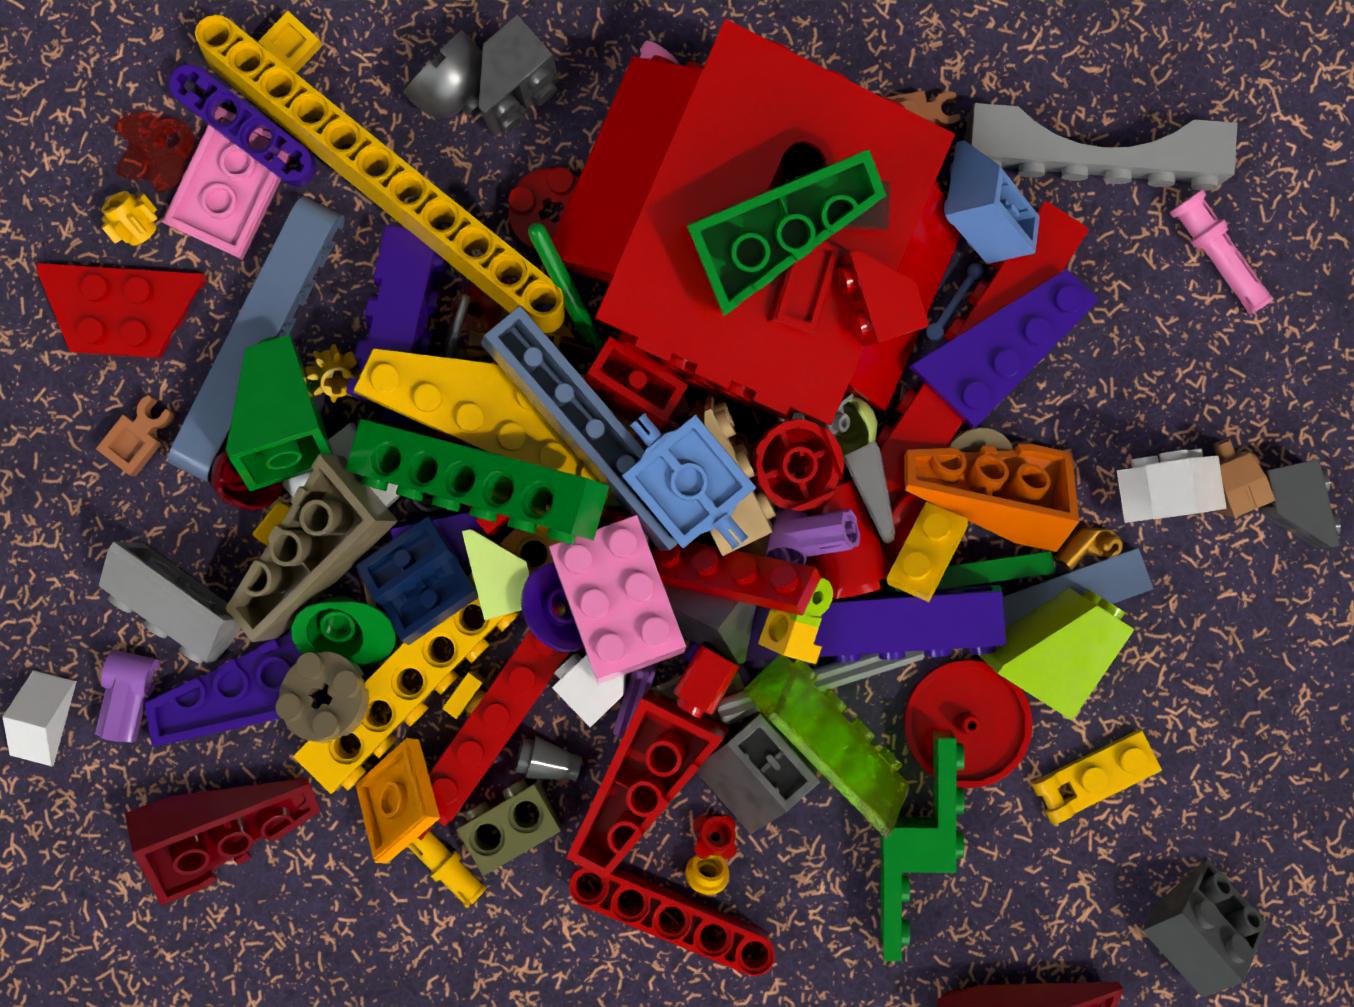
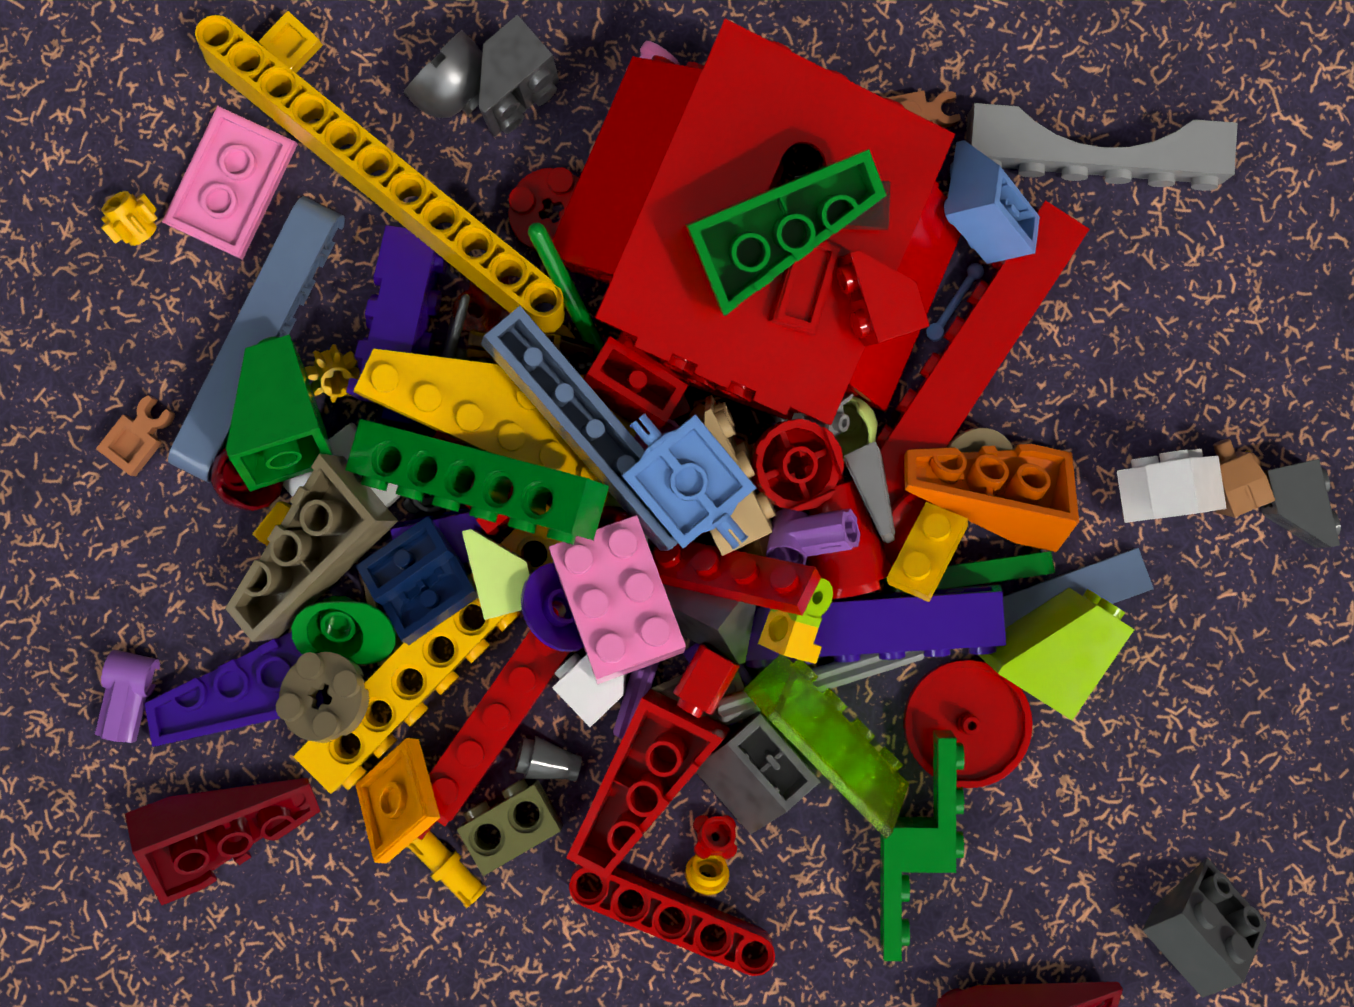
(38, 717): white slope -> none
(118, 308): red wing -> none
(148, 154): clear red plate -> none
(168, 600): light grey slope -> none
(245, 122): dark purple beam -> none
(466, 695): yellow plate -> none
(996, 354): dark purple wing -> none
(1091, 543): pearl gold arm -> none
(1097, 776): yellow plate -> none
(1211, 236): bright pink pin -> none

